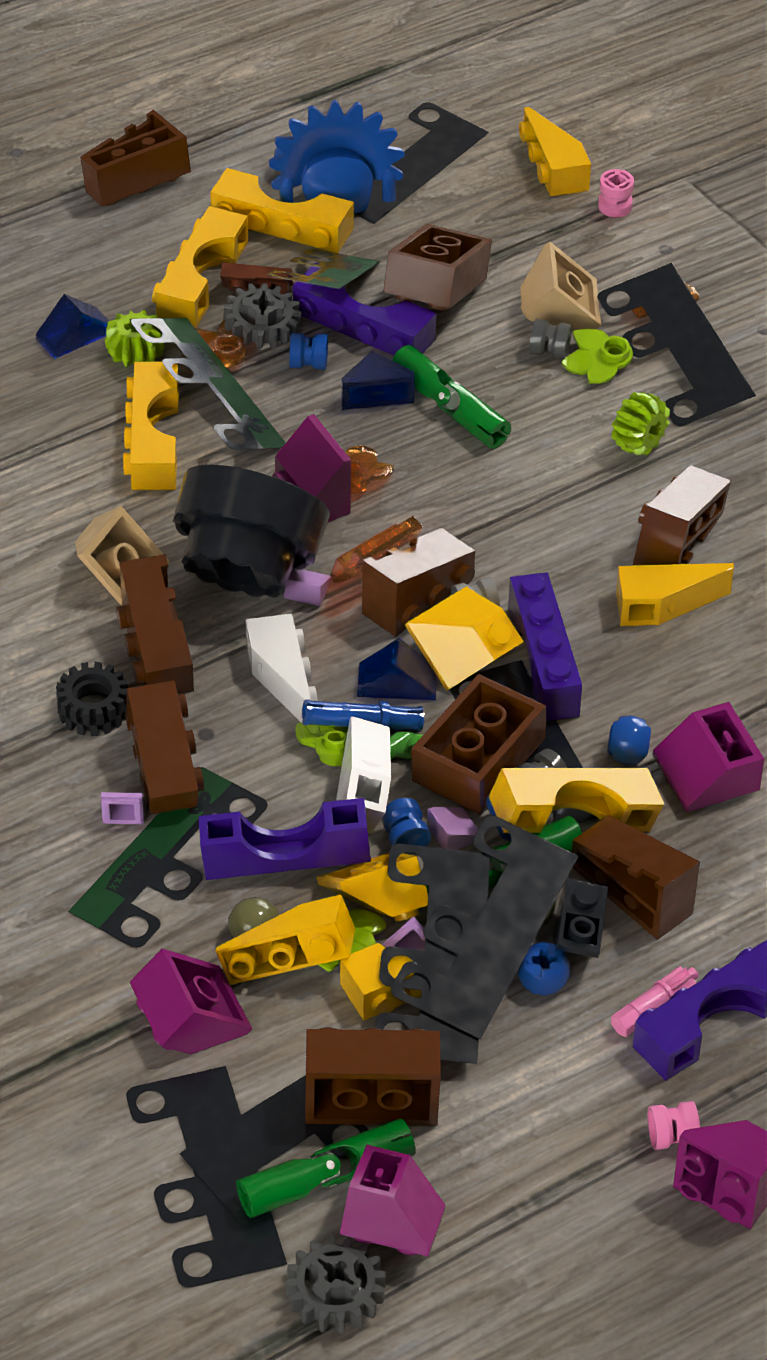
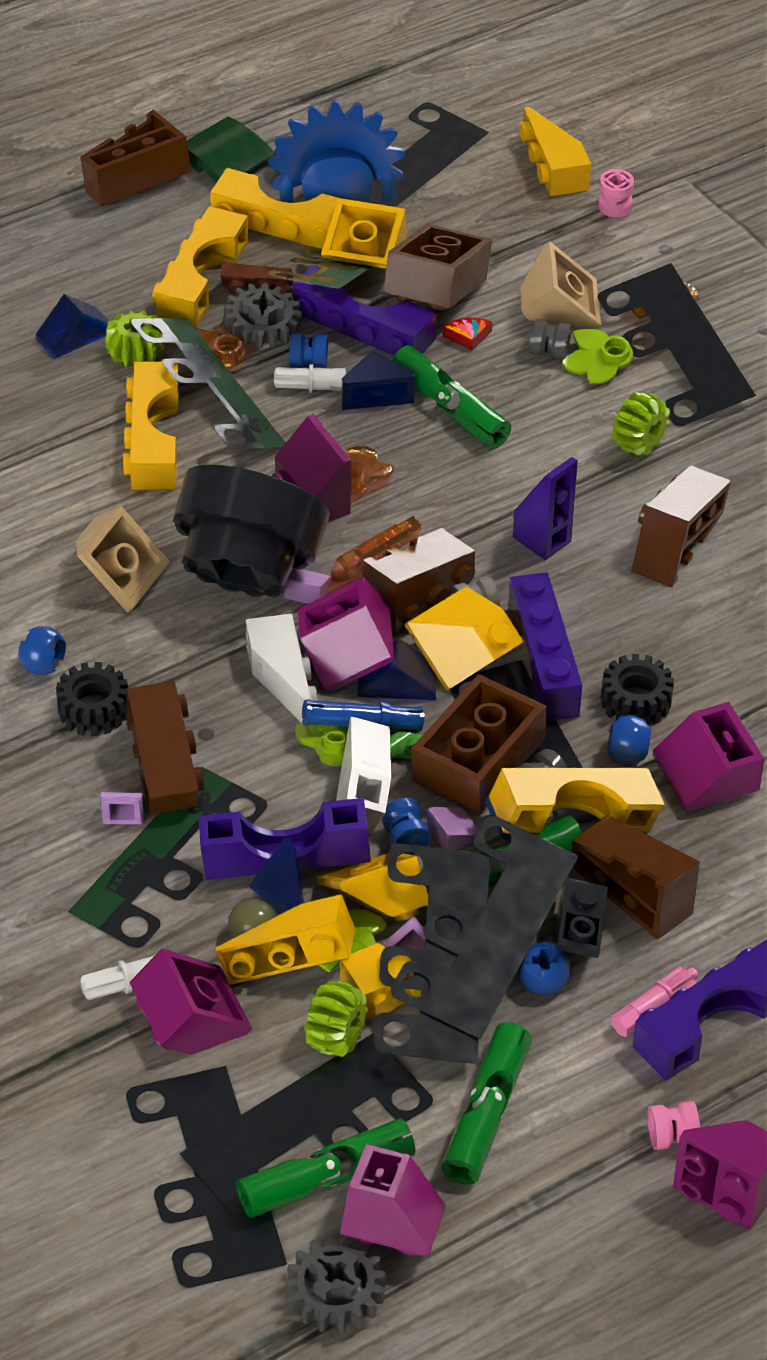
(42, 650): none -> blue piece
(111, 979): none -> white axle
(153, 625): reddish brown wedge -> none
(228, 146): none -> dark green slope
(280, 878): none -> clear blue slope
(309, 378): none -> white axle
(335, 1018): none -> lime gear
(347, 634): none -> magenta slope
(364, 232): none -> yellow slope
(372, 1076): reddish brown brick -> none
(468, 331): none -> red tile
(481, 1120): none -> green piece
(546, 515): none -> dark purple slope
(637, 674): none -> black tyre
(667, 591): yellow slope -> none

